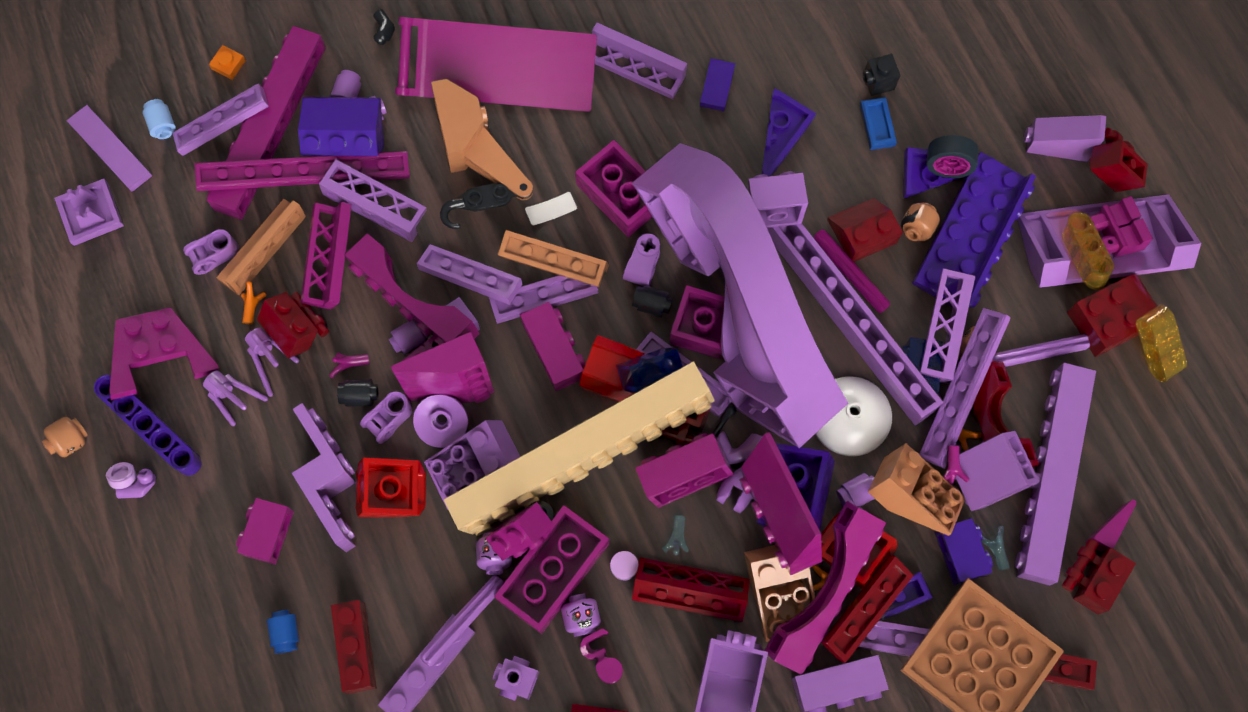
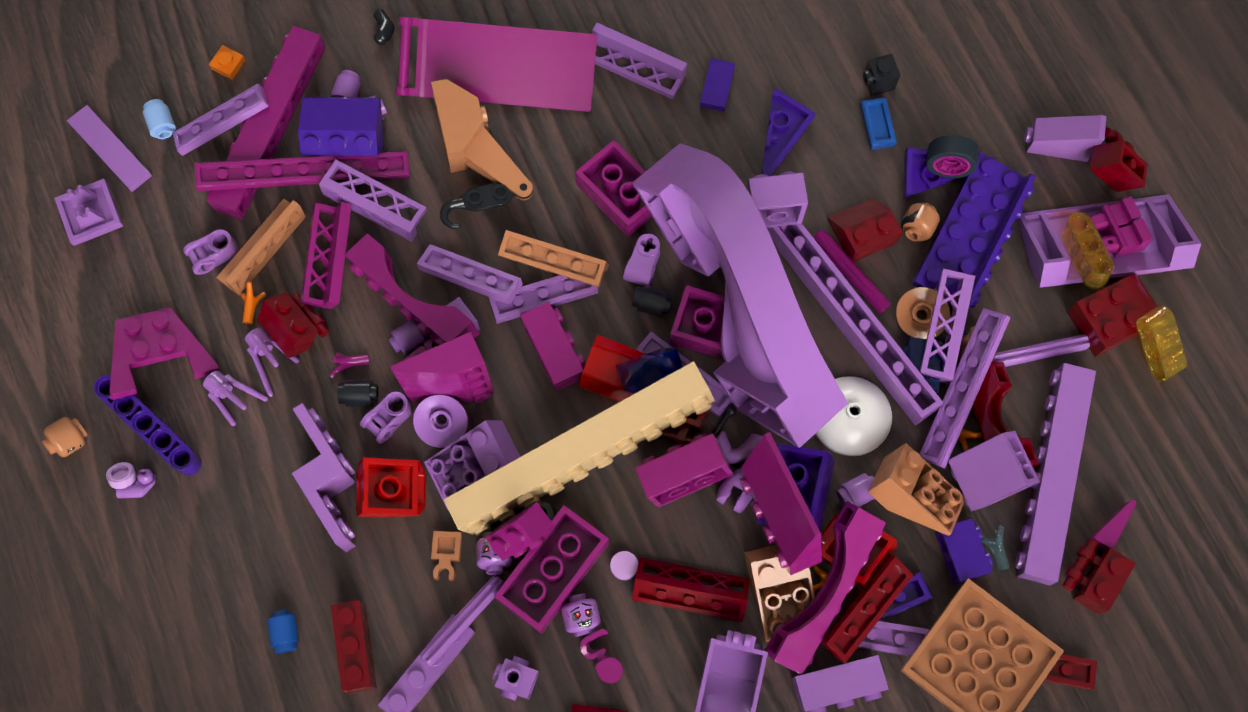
(264, 531): magenta brick -> none
(445, 549): none -> nougat plate
(551, 209): white sticker -> none
(677, 538): clear light blue bar -> none
(919, 300): none -> nougat dish
(954, 467): magenta bar -> none

